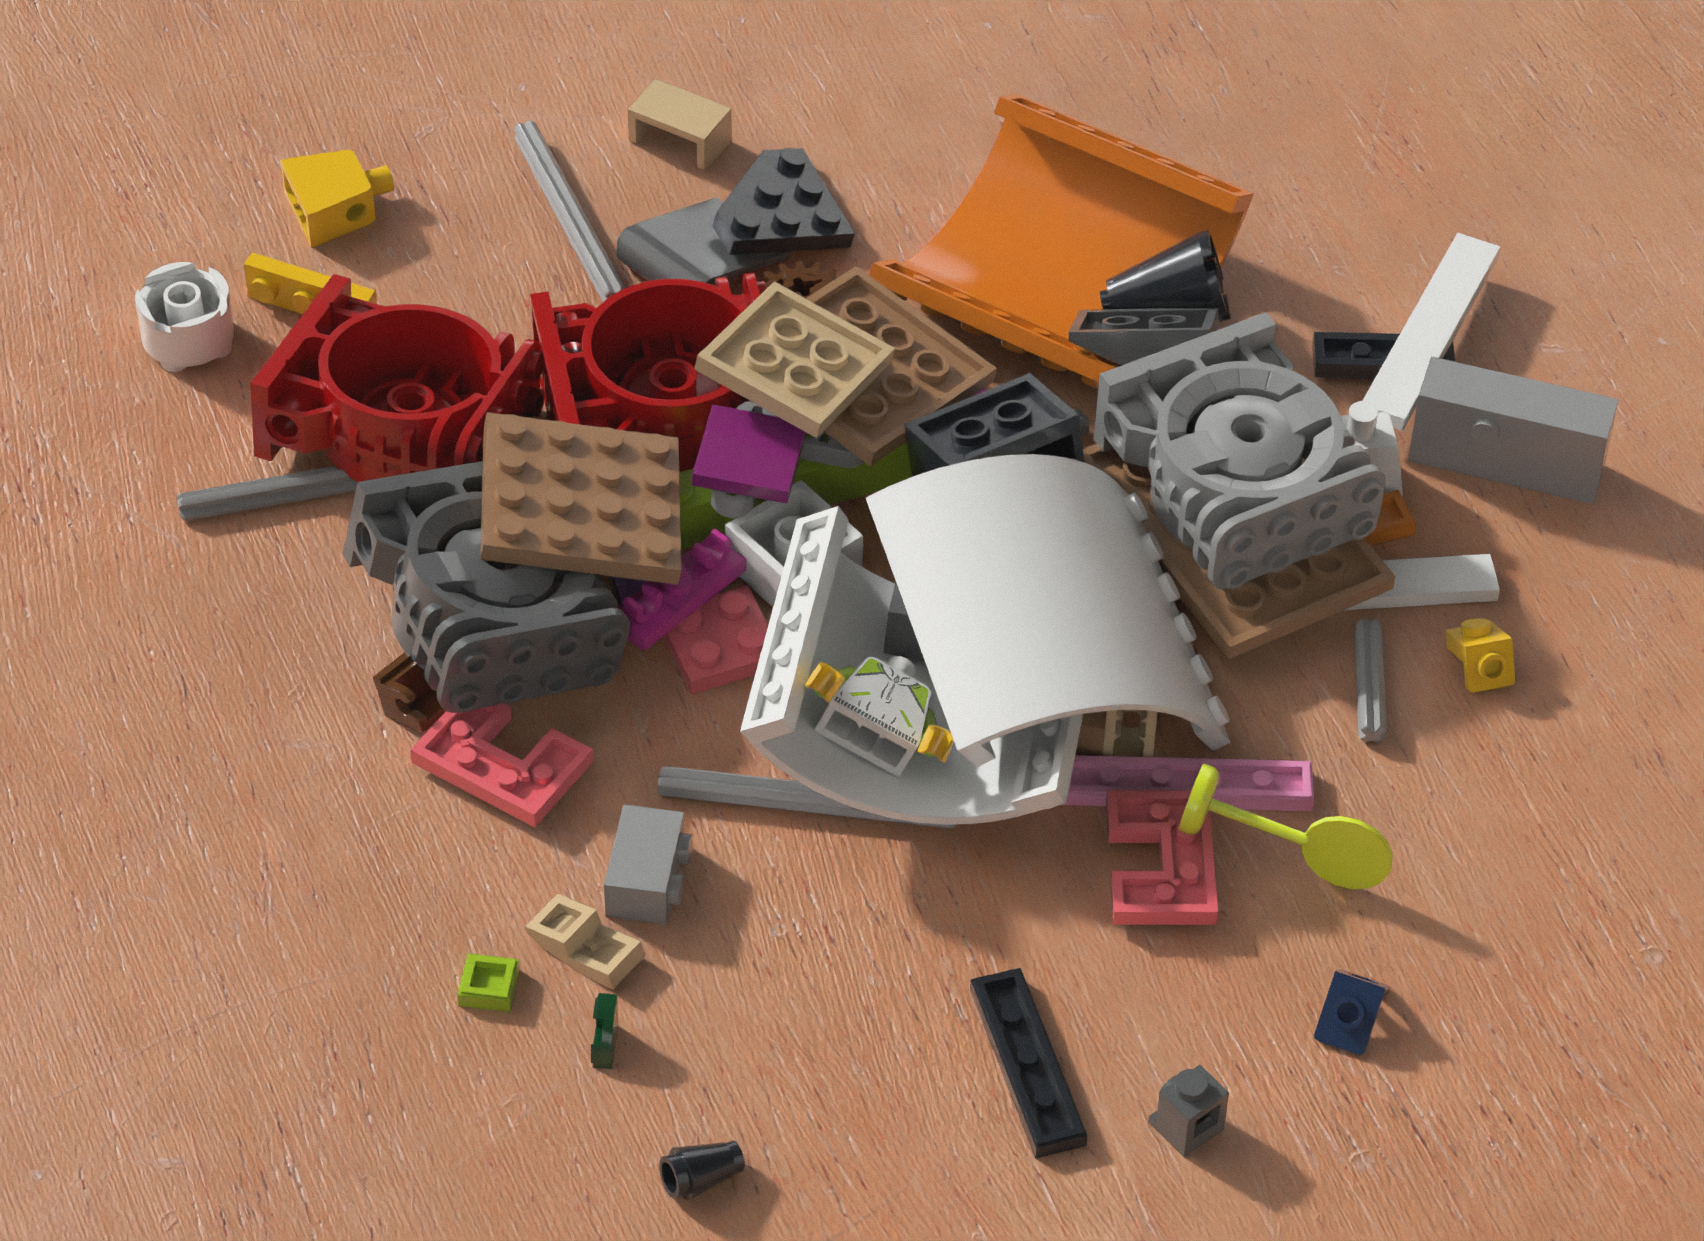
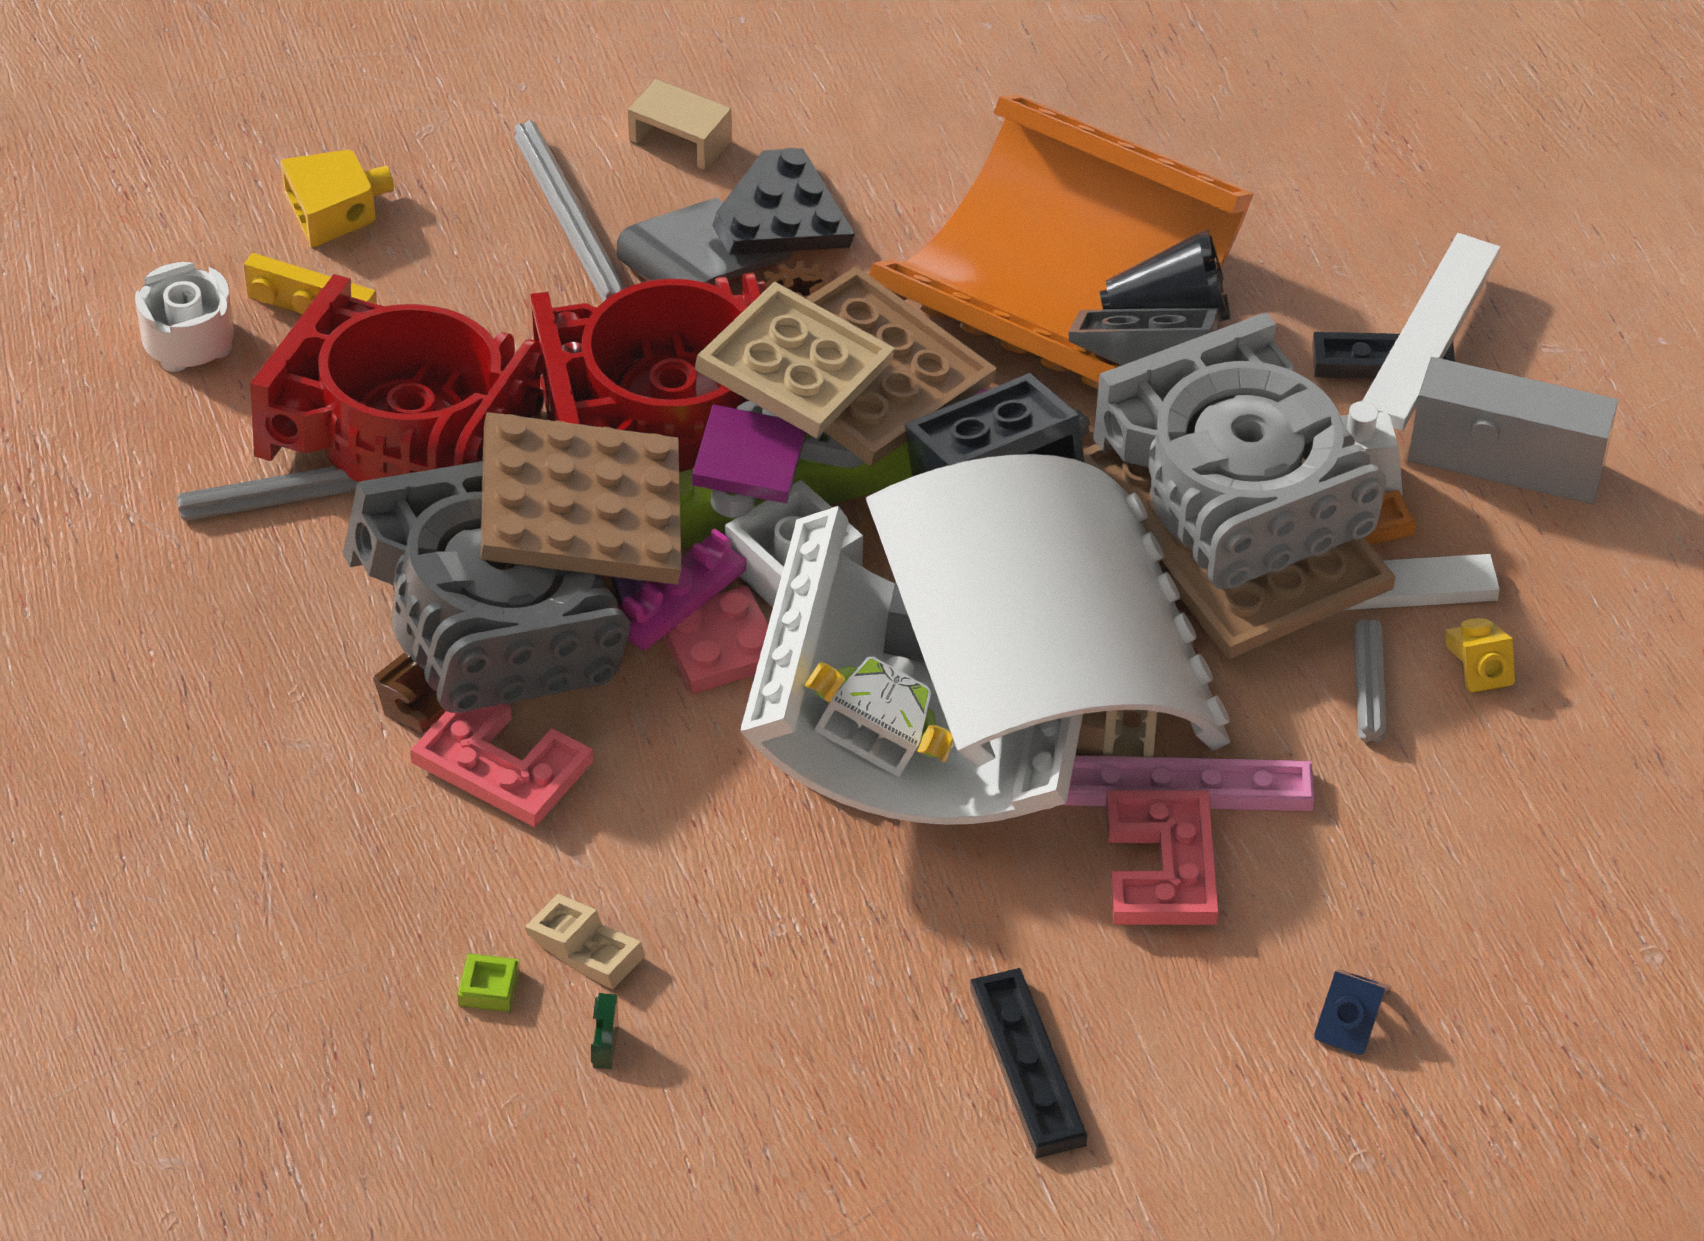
(646, 864): light grey brick -> none
(699, 1167): black cone -> none
(757, 792): light grey axle -> none
(1185, 1099): dark grey brick -> none
(1335, 847): neon yellow piece -> none

